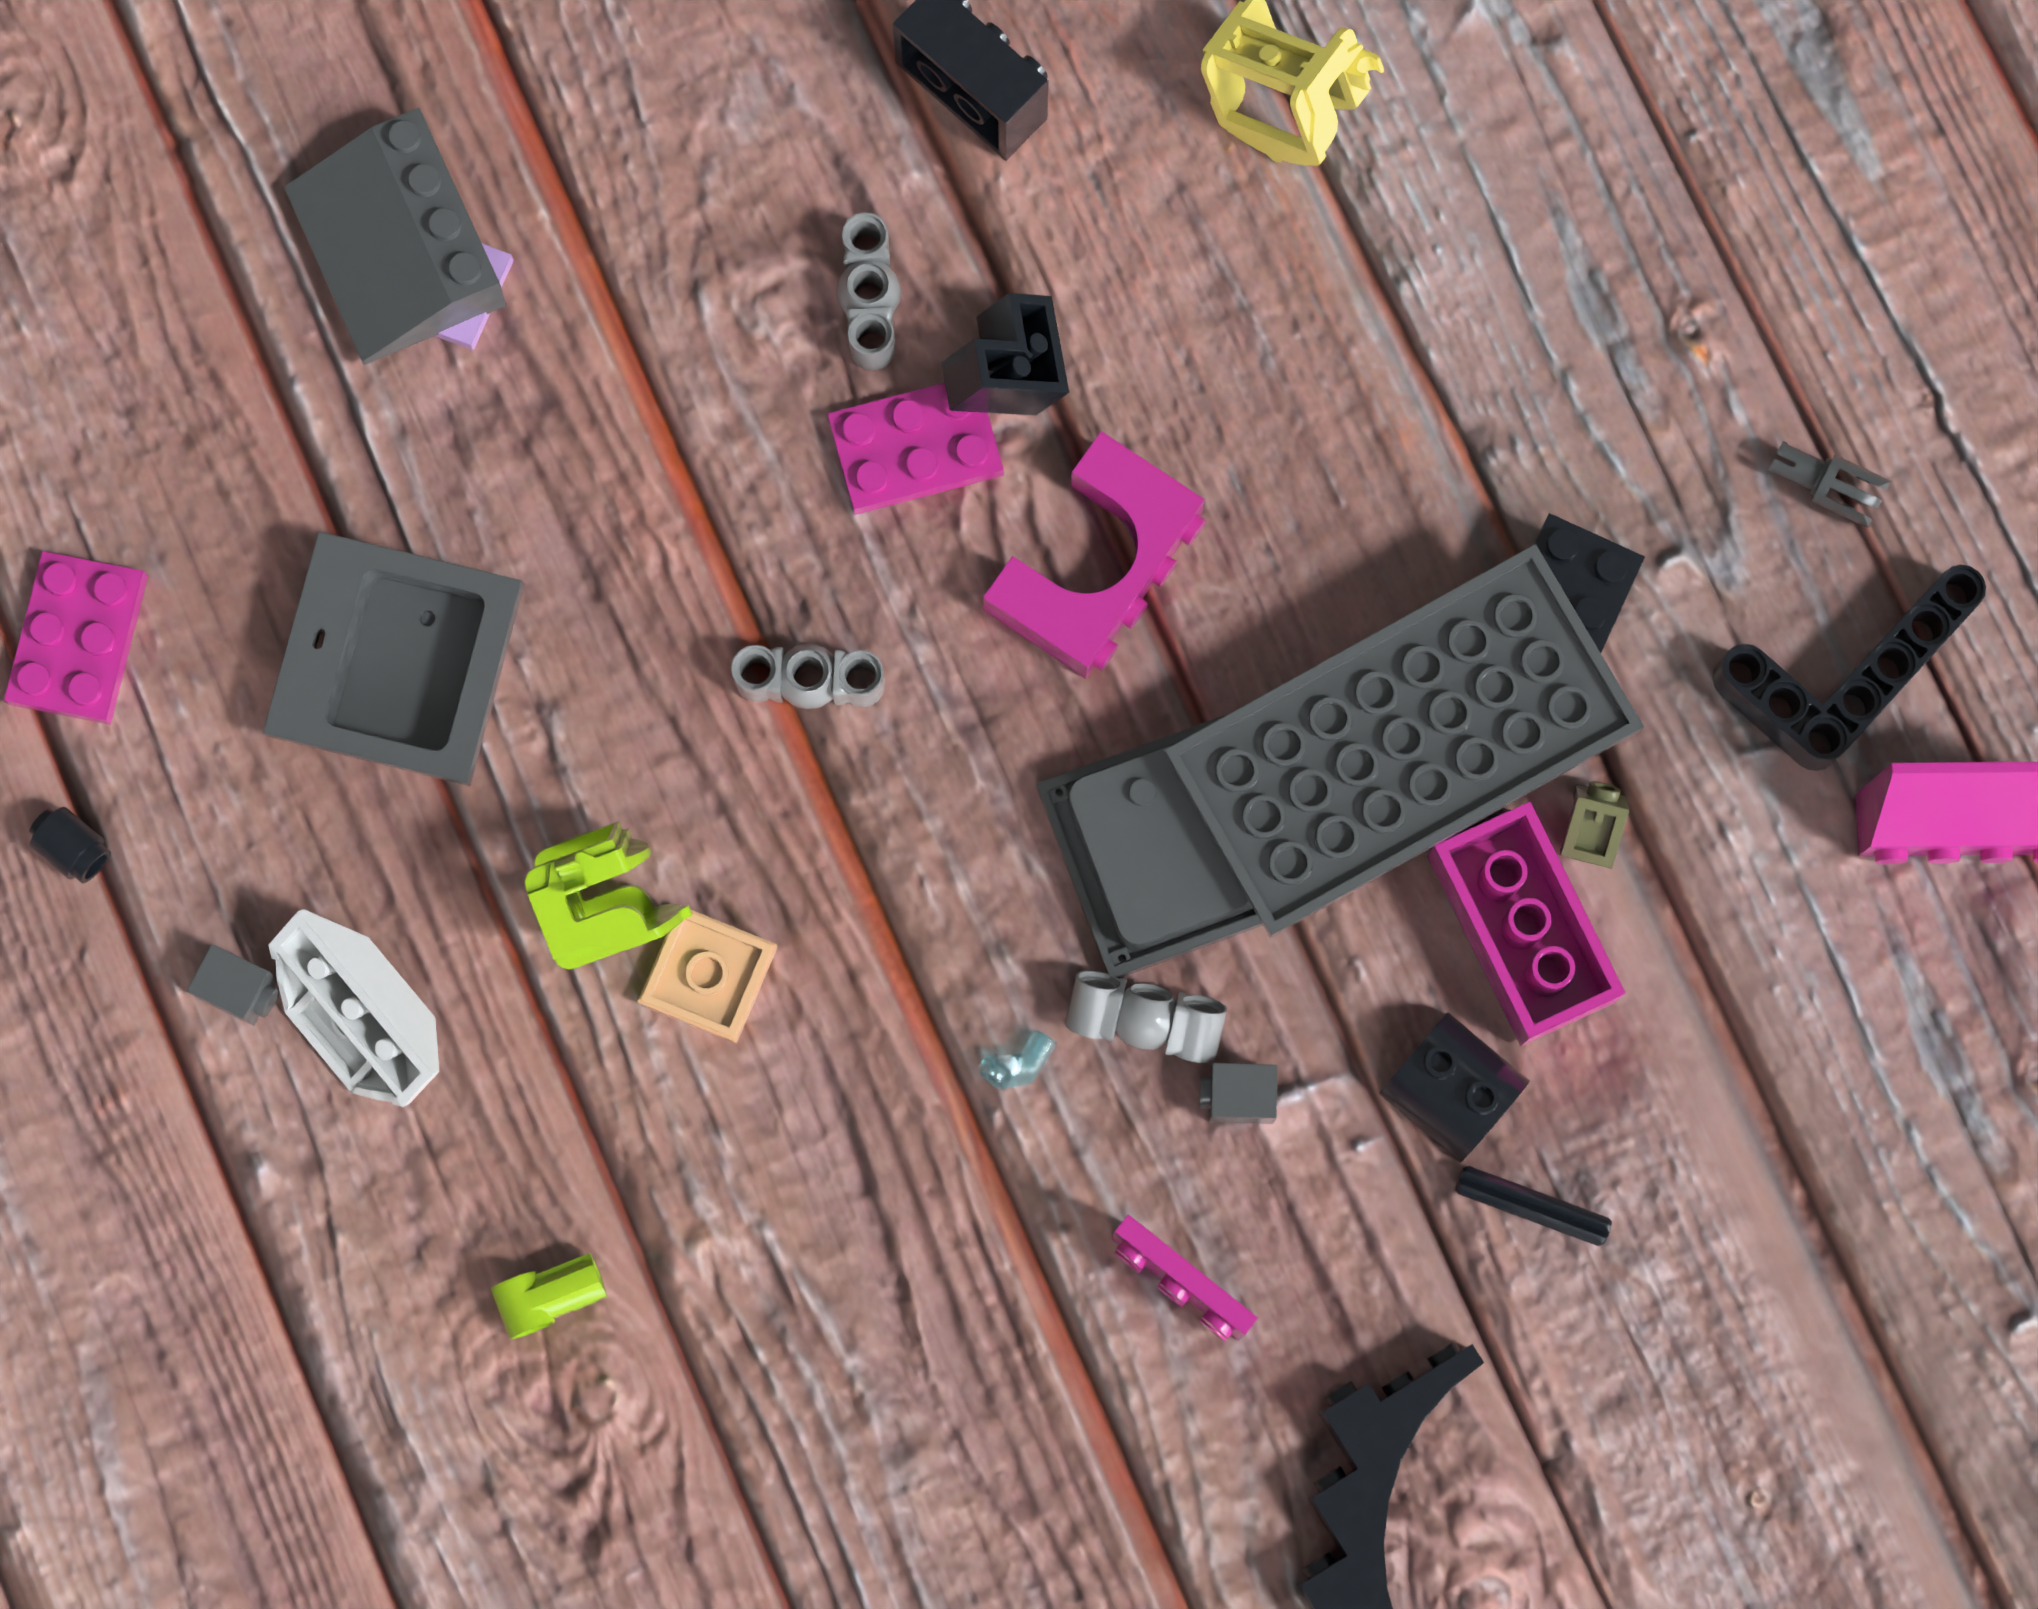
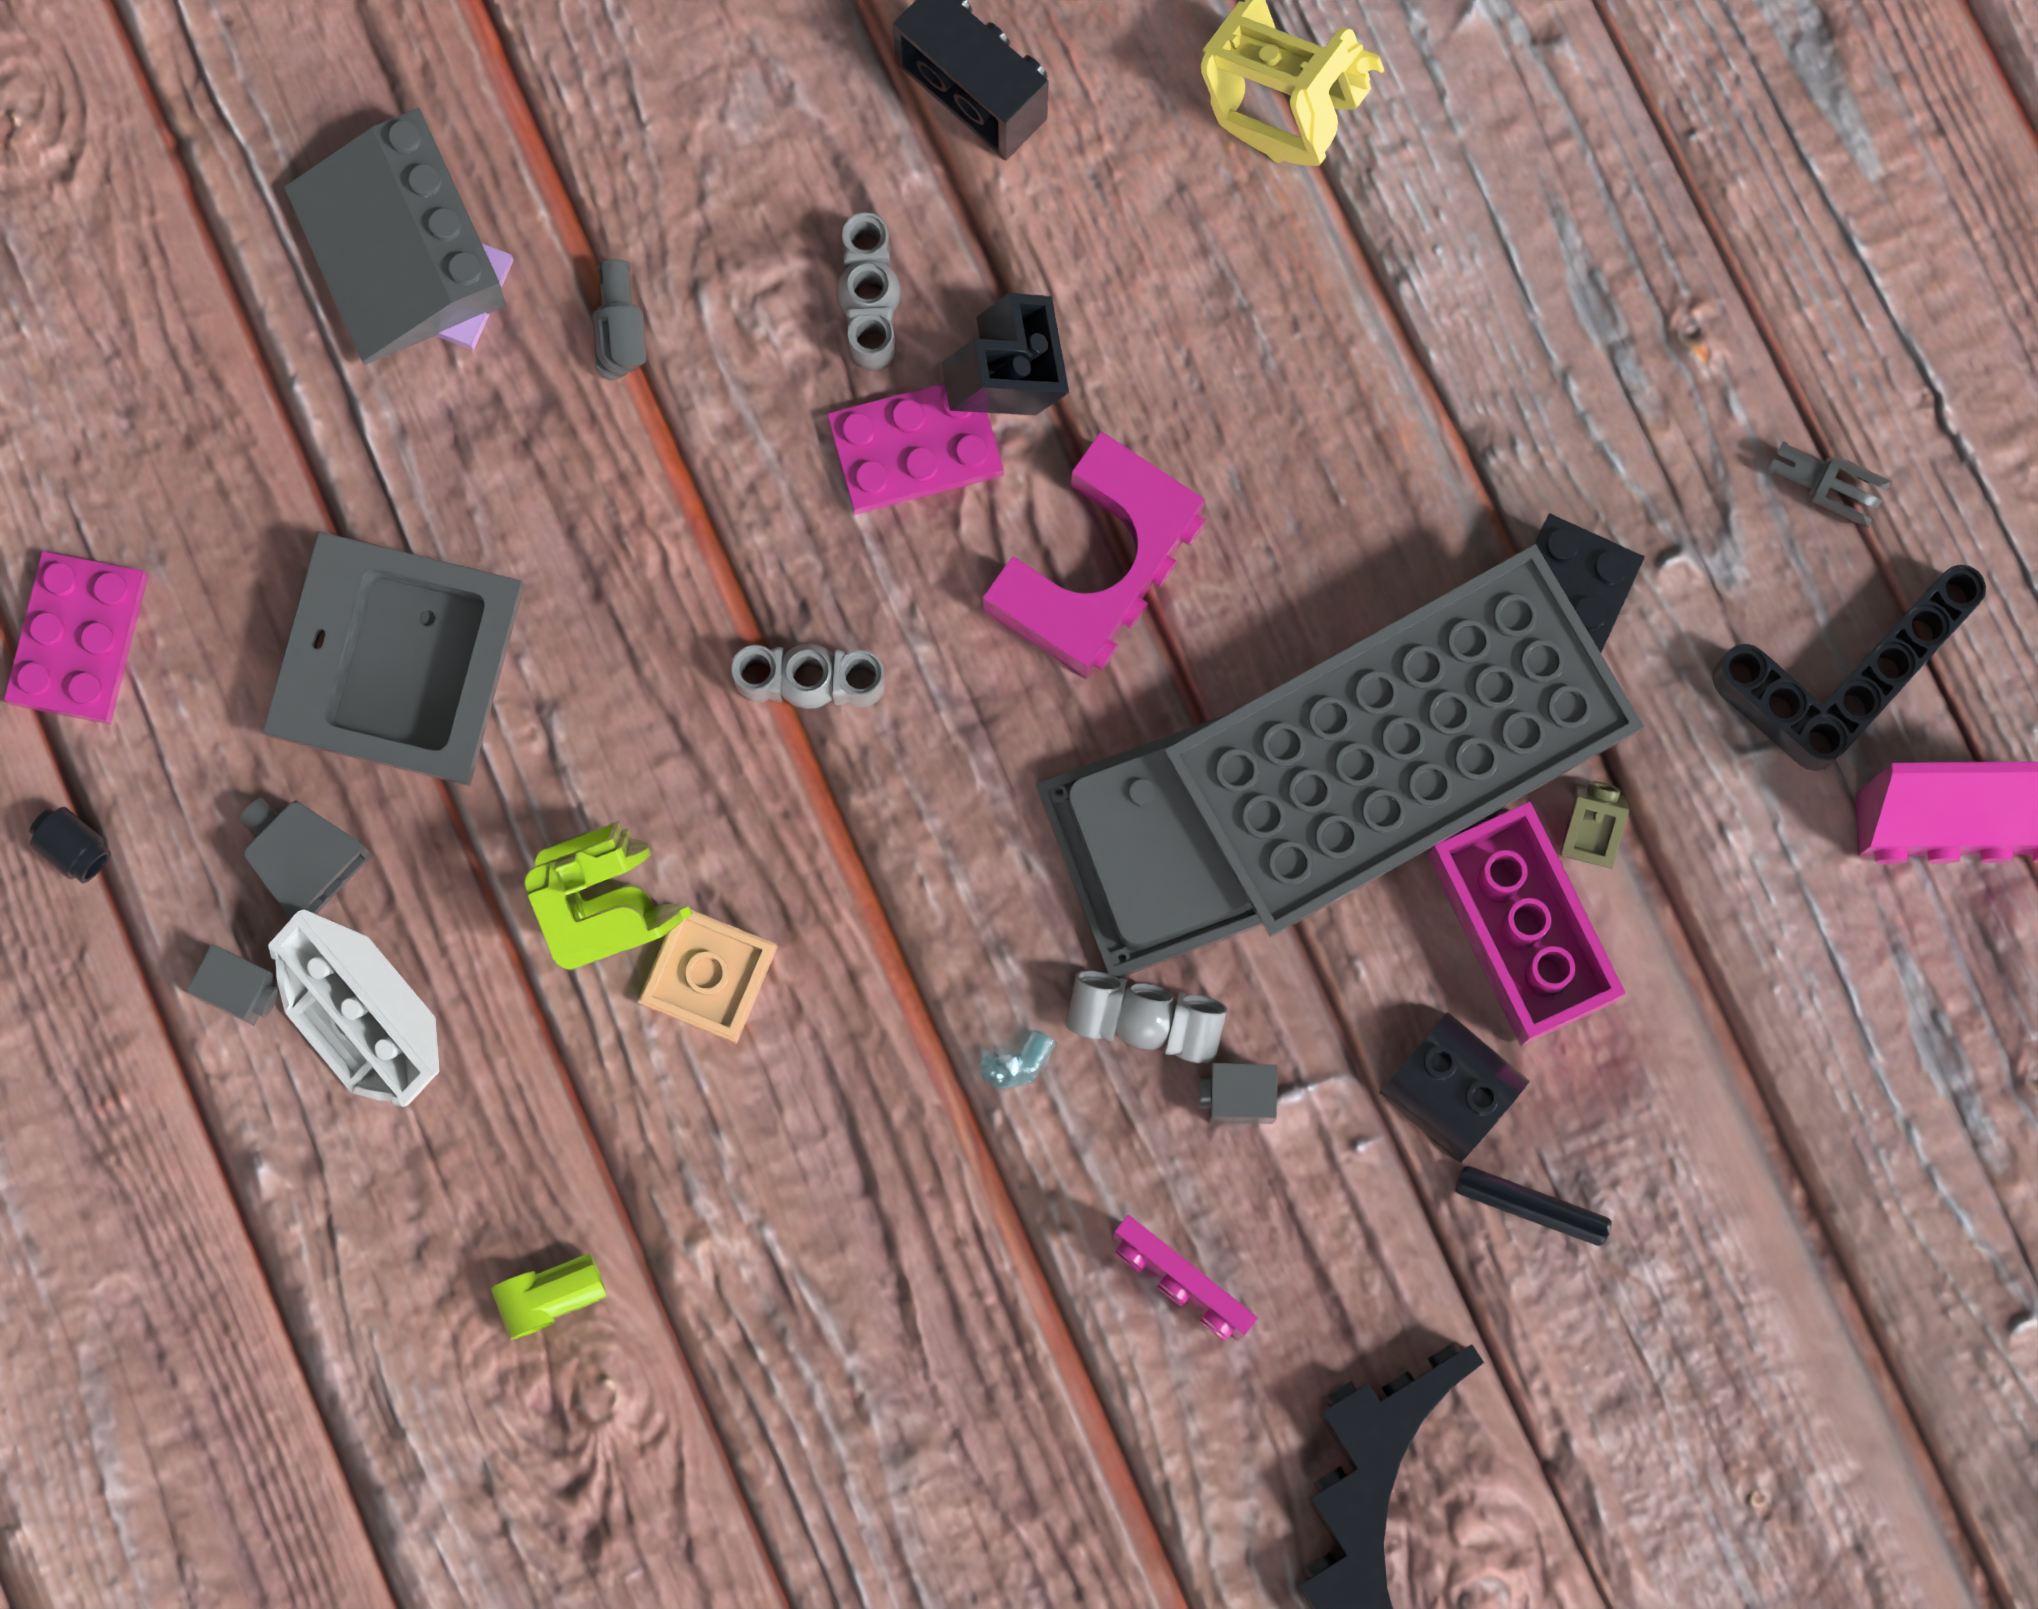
(300, 855): none -> dark grey torso
(617, 323): none -> dark grey arm

